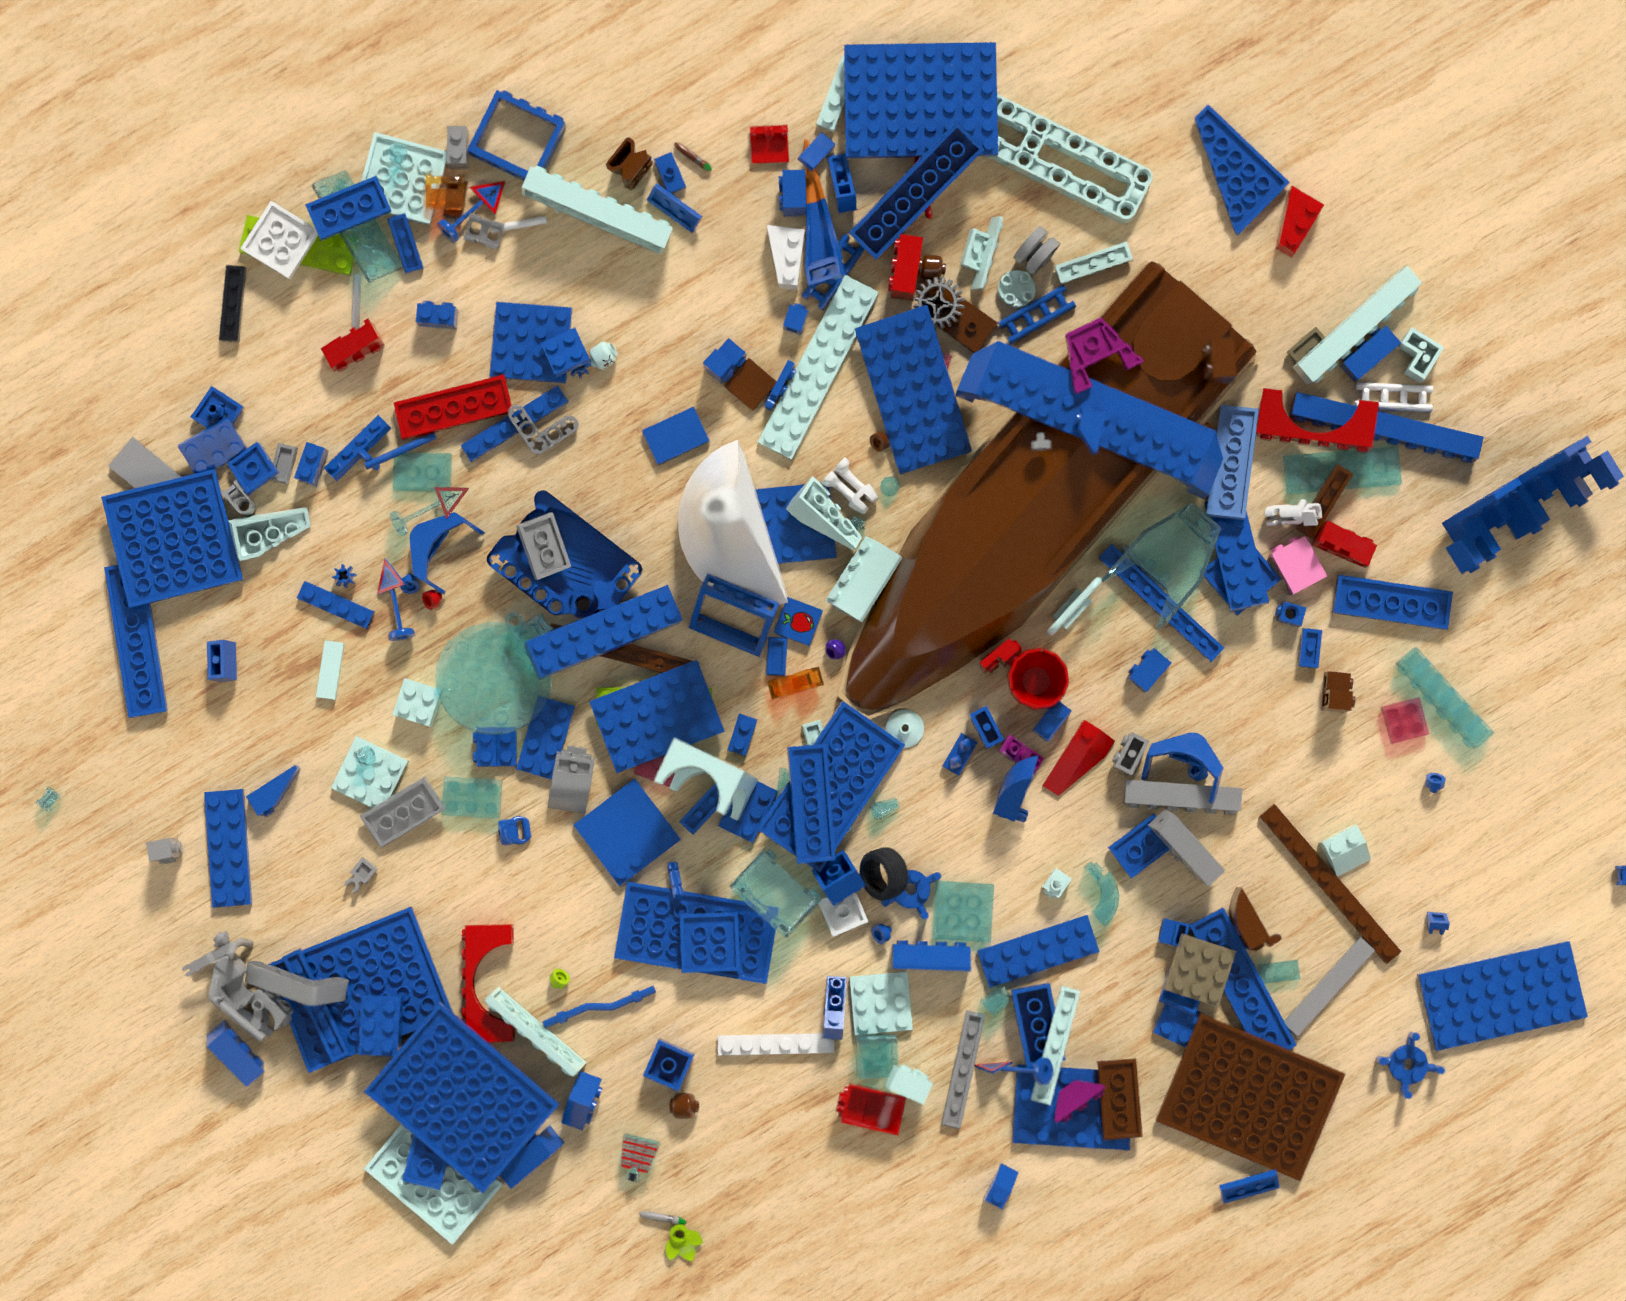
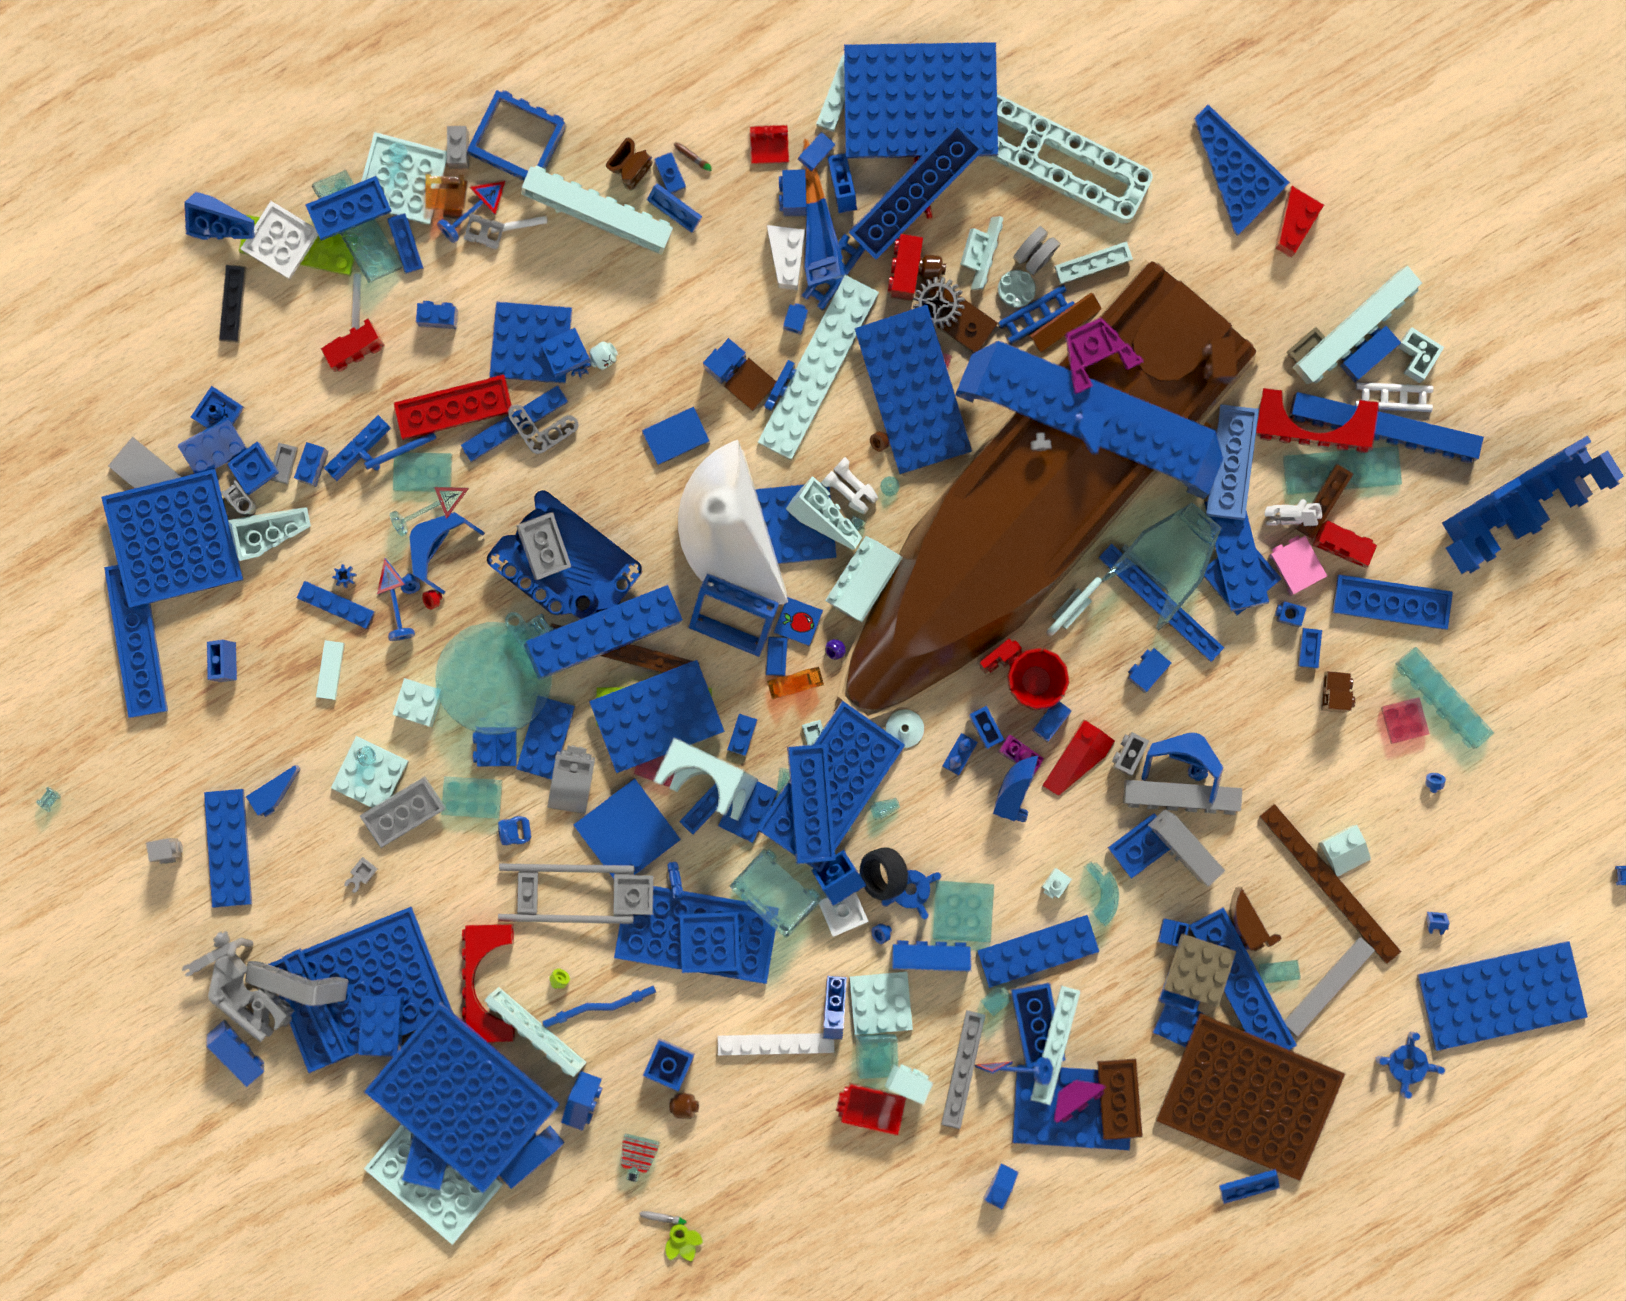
(211, 218): none -> blue wedge
(631, 893): none -> light grey plate
(1065, 322): none -> dark orange tile

